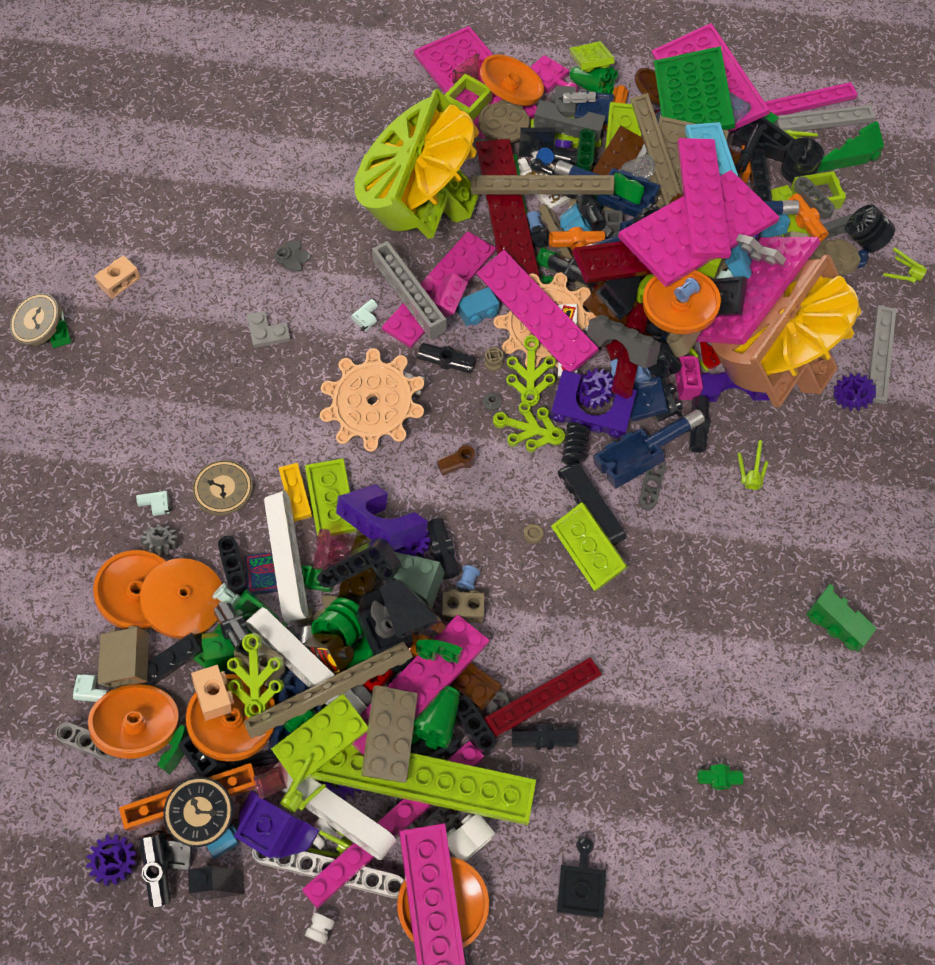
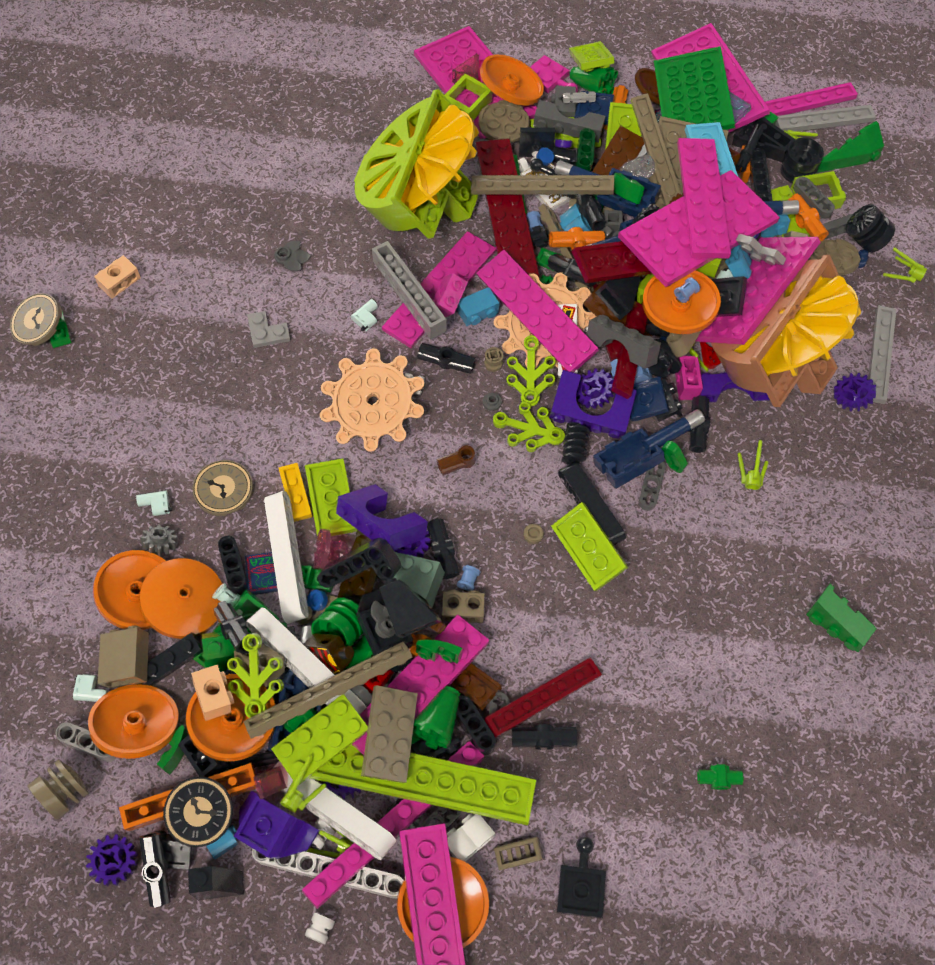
(55, 792): none -> dark tan wheel
(317, 600): none -> blue tile
(537, 848): none -> dark tan slope
(674, 456): none -> green beam

